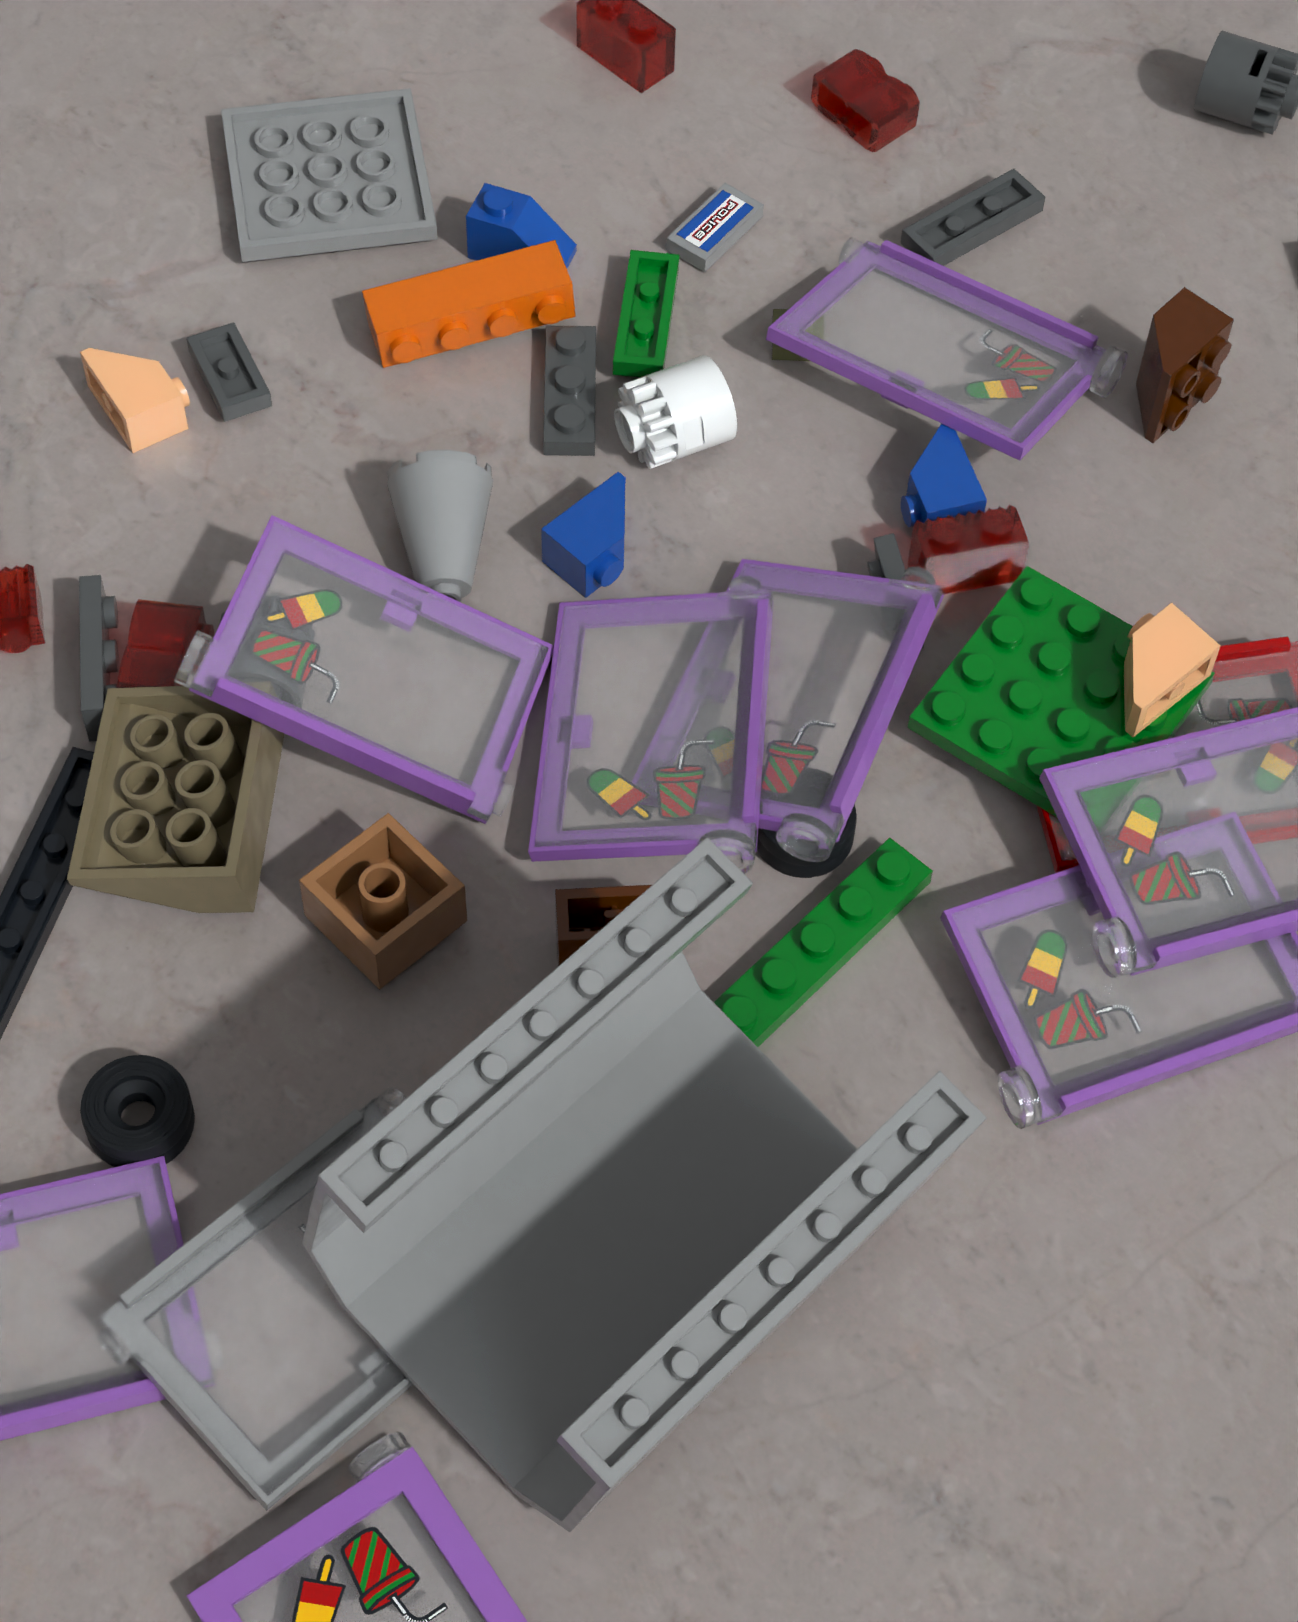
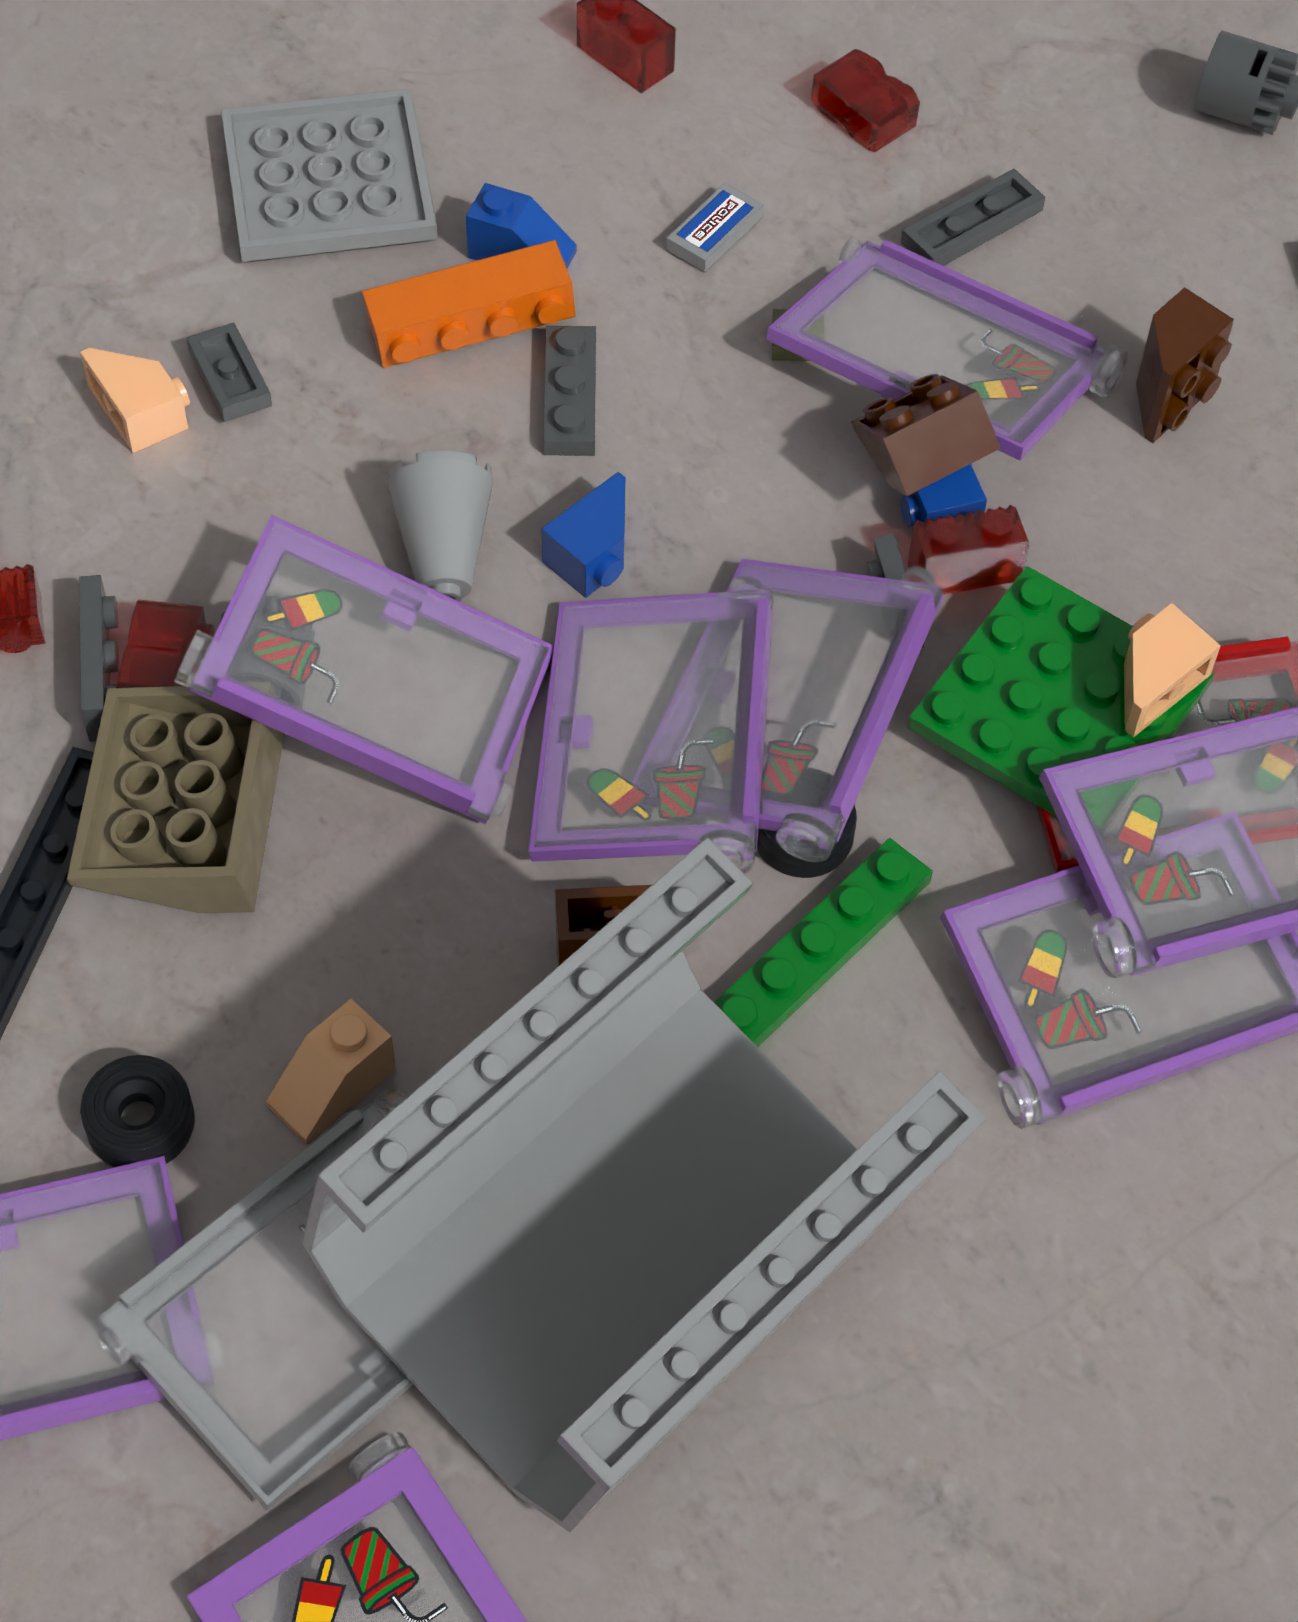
(332, 1071): none -> light nougat slope
(383, 900): medium nougat brick -> none
(646, 313): green plate -> none
(676, 412): white gear -> none
(926, 432): none -> reddish brown slope

